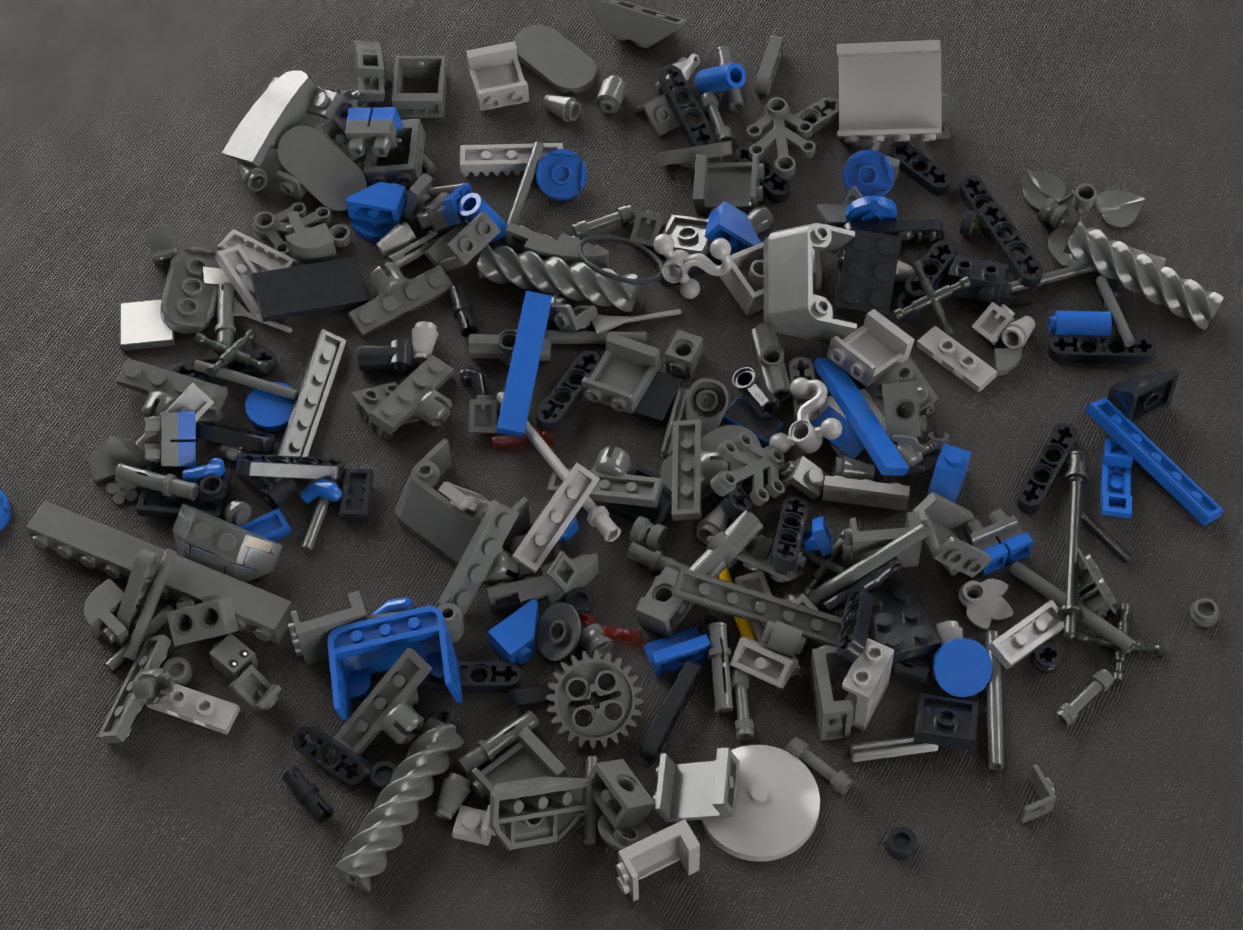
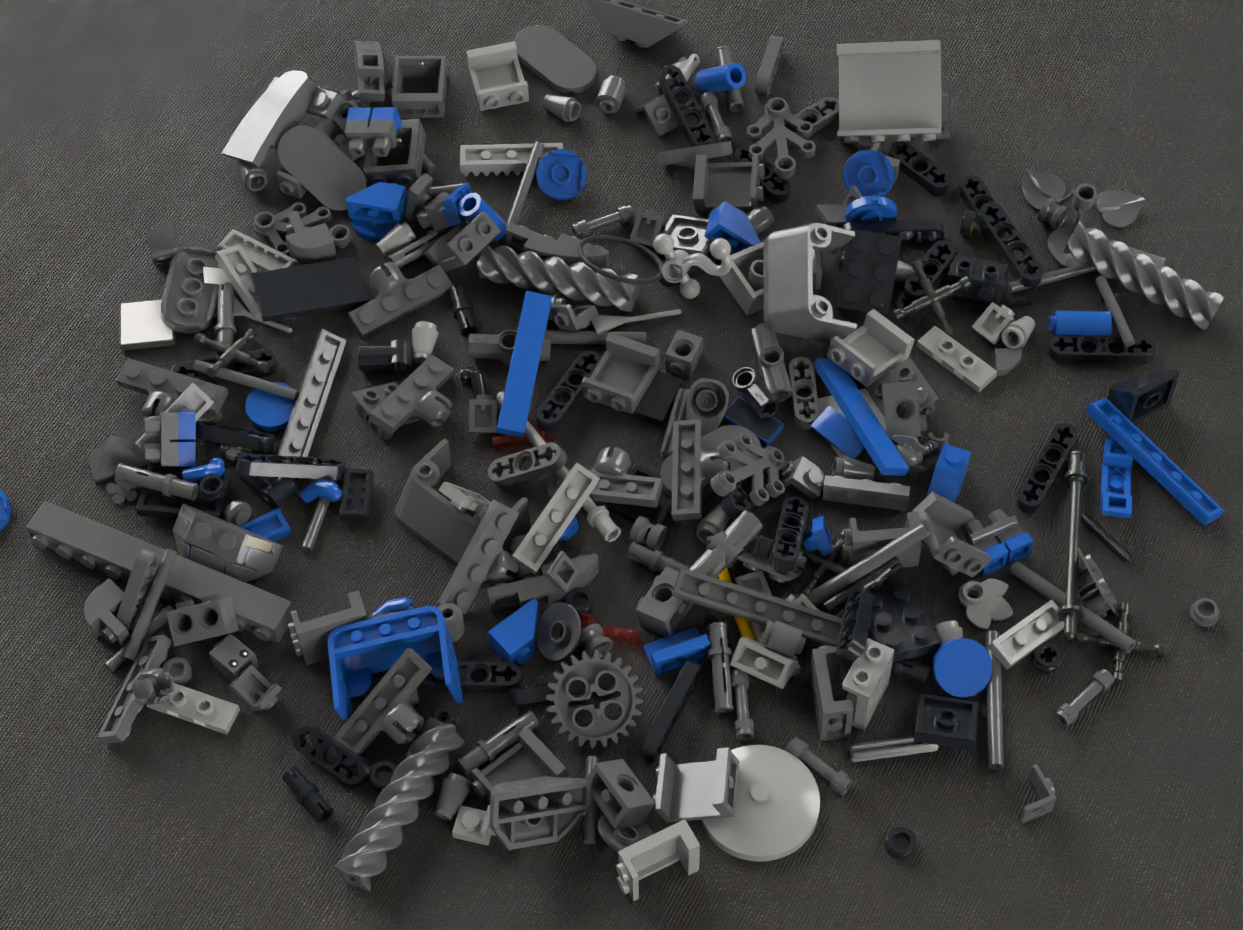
(538, 468): none -> dark grey beam
(829, 429): light grey piece -> none

